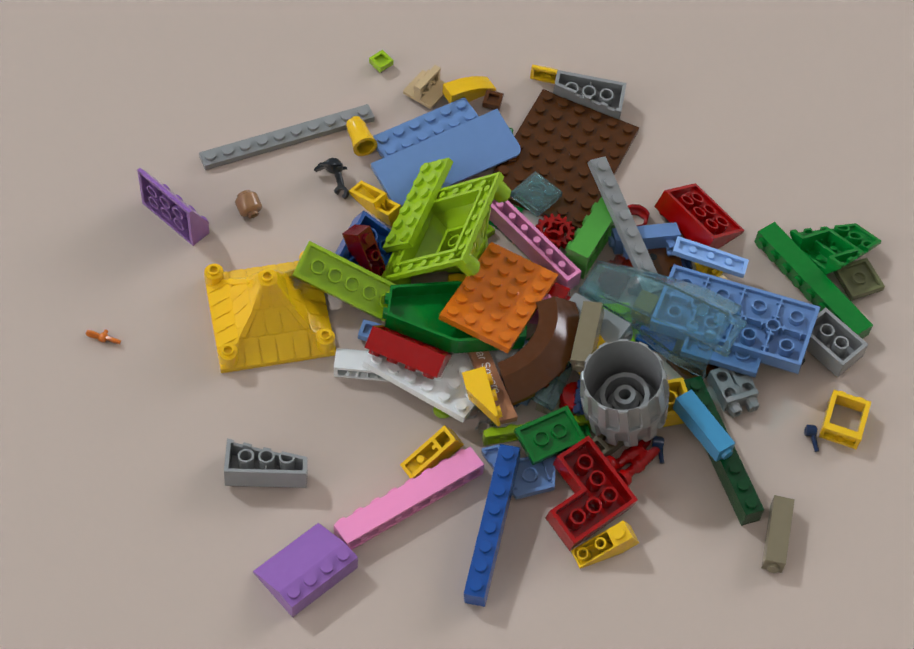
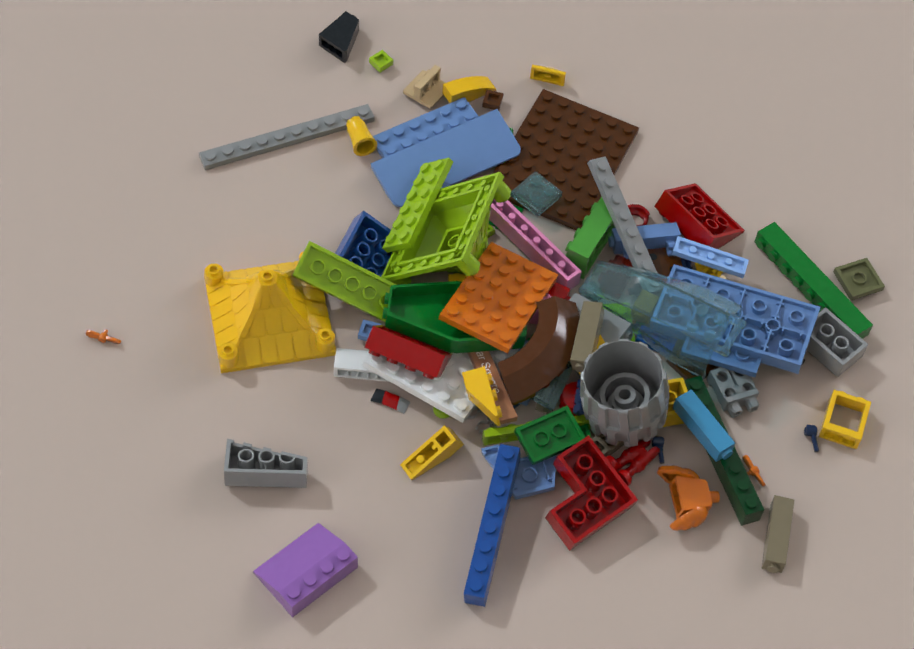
(172, 209): medium lavender slope -> none
(248, 204): medium nougat head -> none
(335, 166): black piece -> none
(340, 36): none -> black slope
(364, 248): dark red slope -> none
(375, 202): yellow slope -> none
(390, 400): none -> sticker
(409, 498): bright pink brick -> none
(555, 229): red gear -> none
(593, 92): light grey wedge -> none
(605, 545): yellow slope -> none
(689, 496): none -> orange torso
(753, 470): none -> orange piece
(835, 247): green wedge -> none

